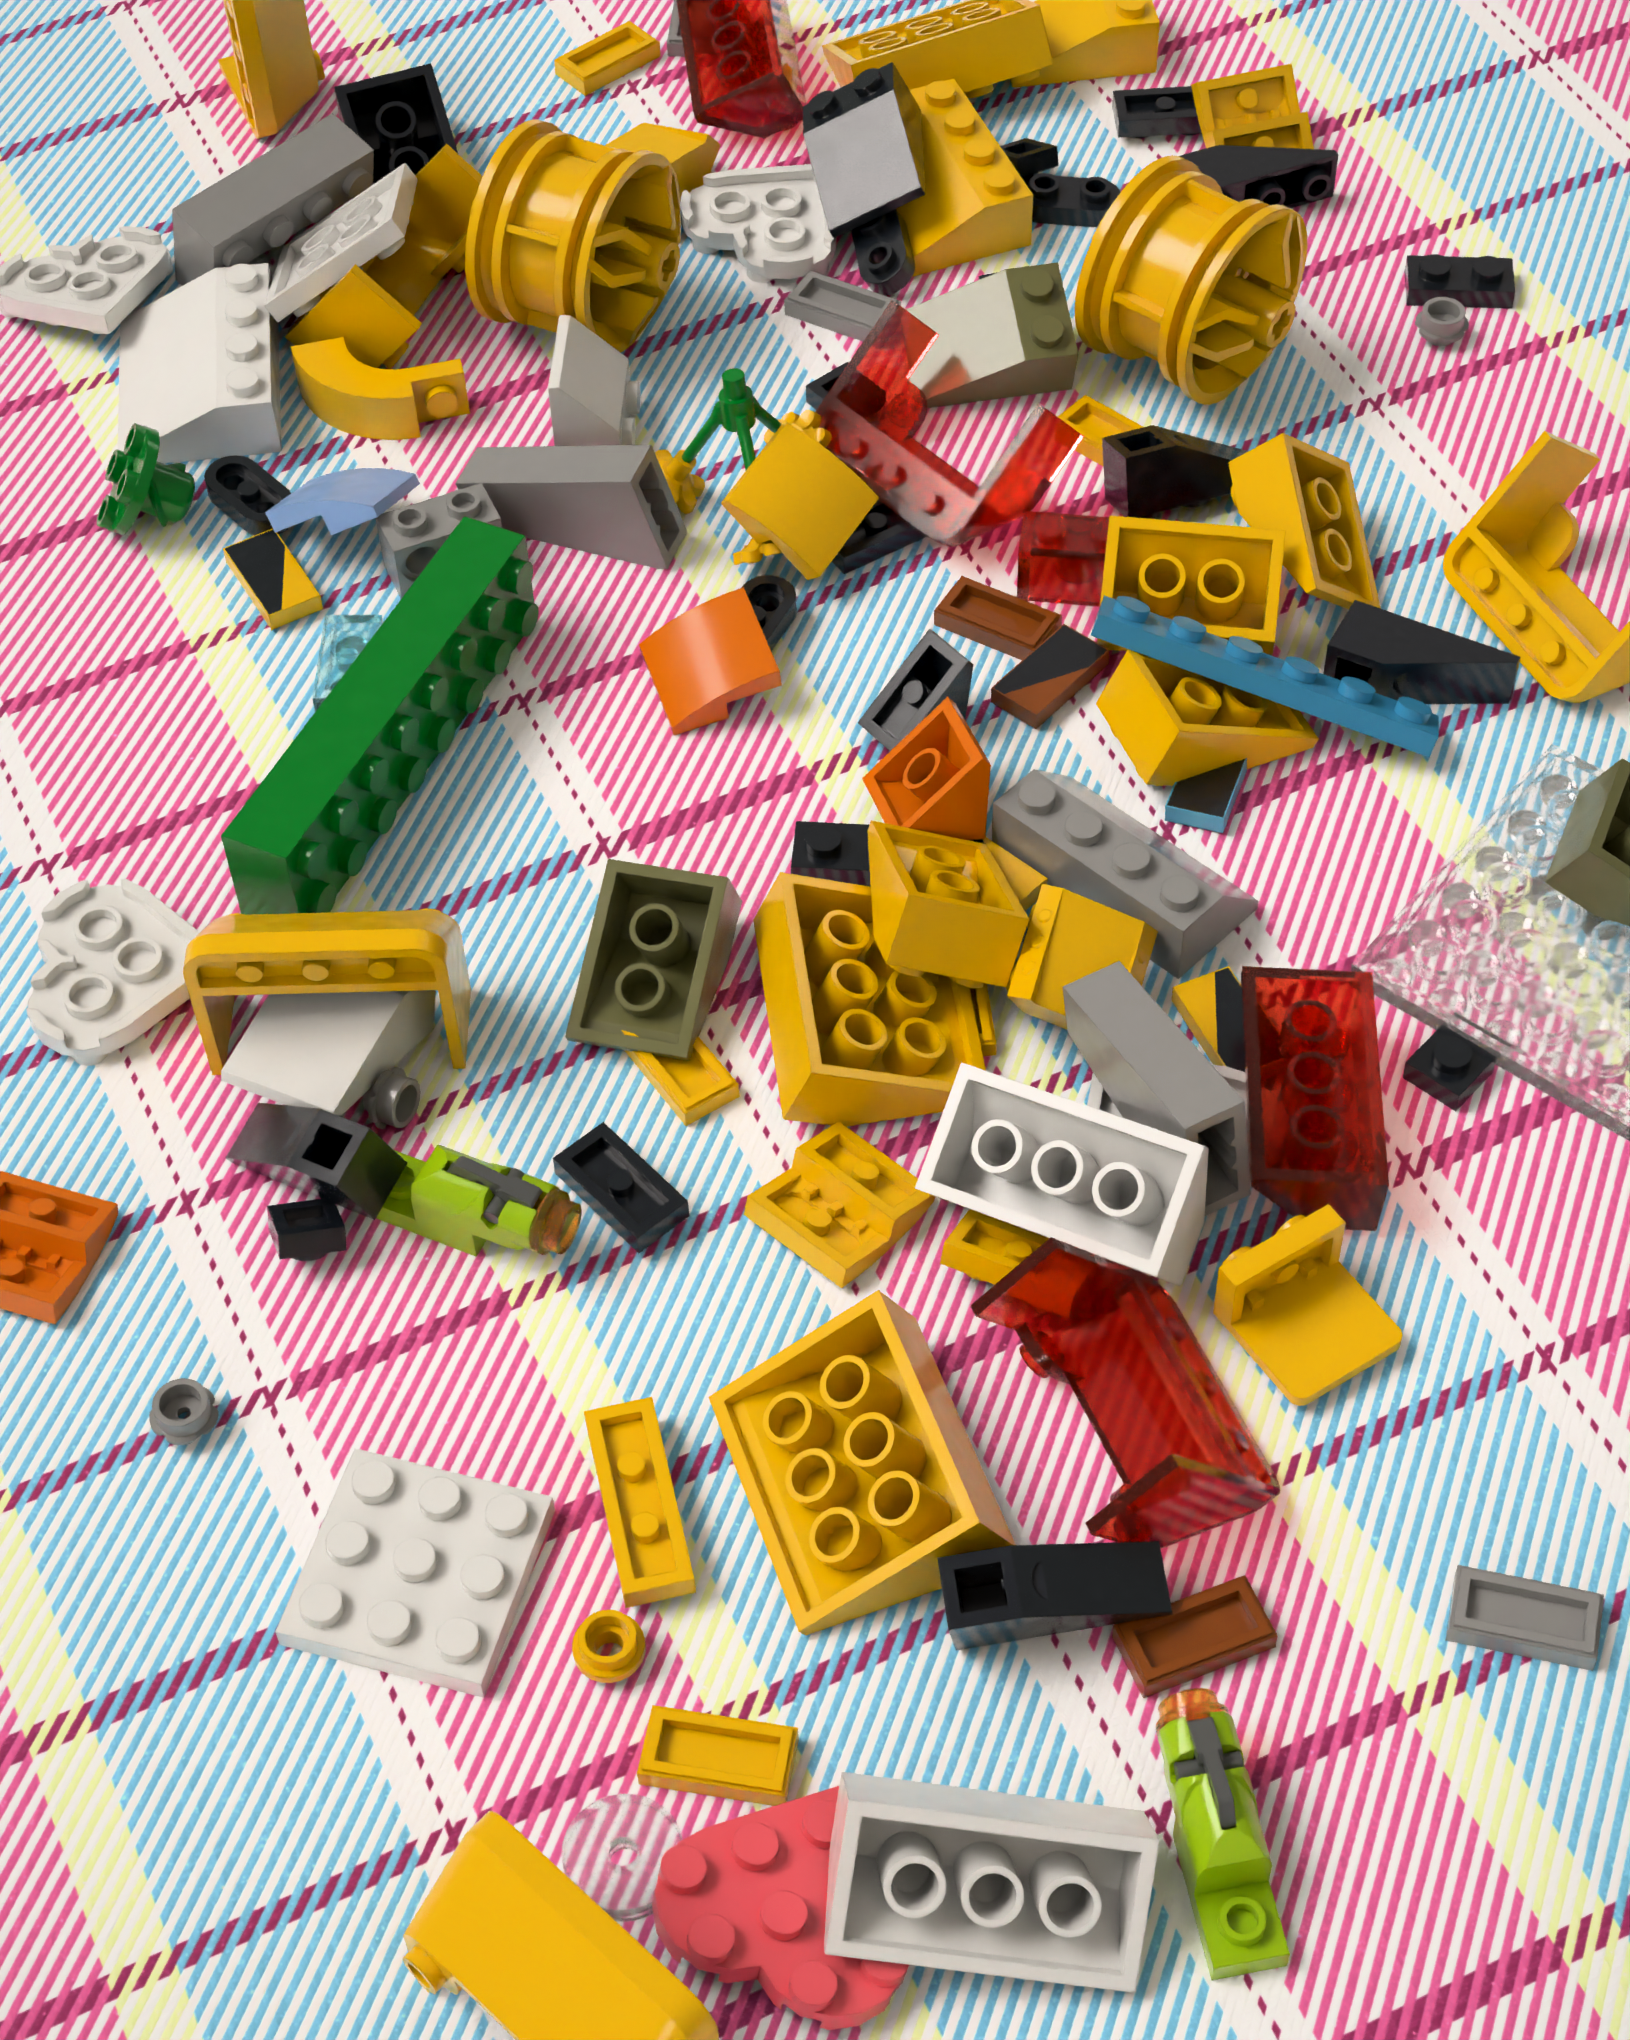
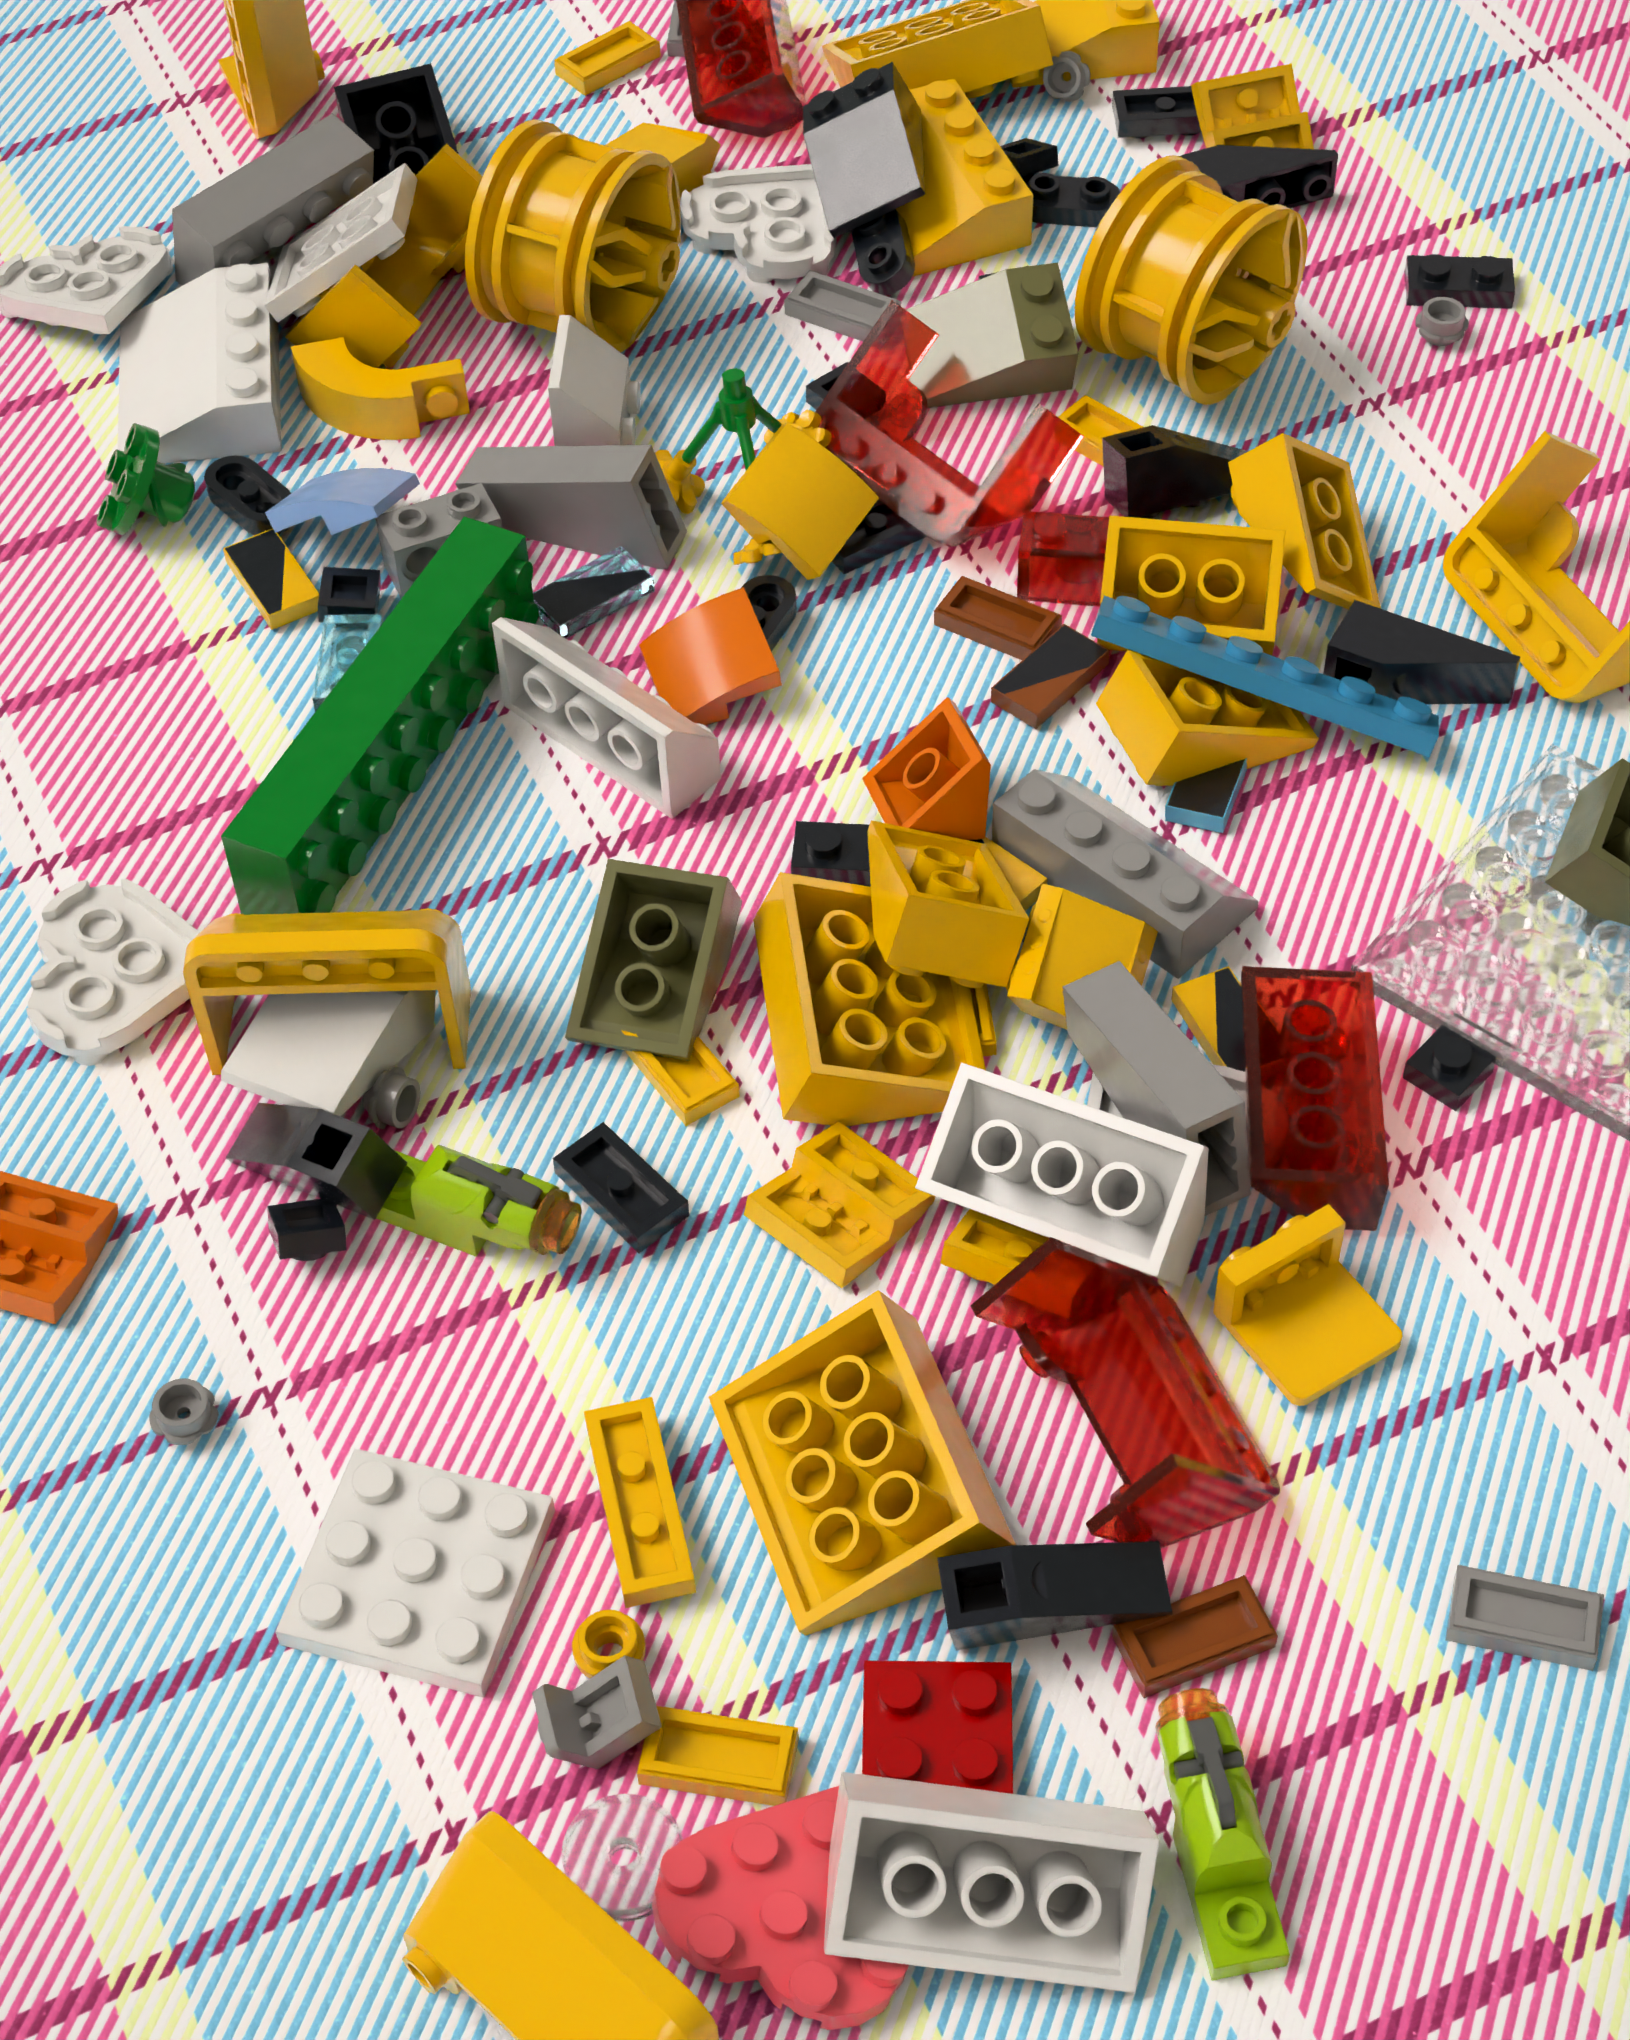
(348, 592): none -> black plate
(593, 592): none -> tile
(598, 1716): none -> light grey bracket
(604, 717): none -> white slope
(919, 685): slope -> none
(939, 1723): none -> red plate
(1053, 76): none -> light grey plate

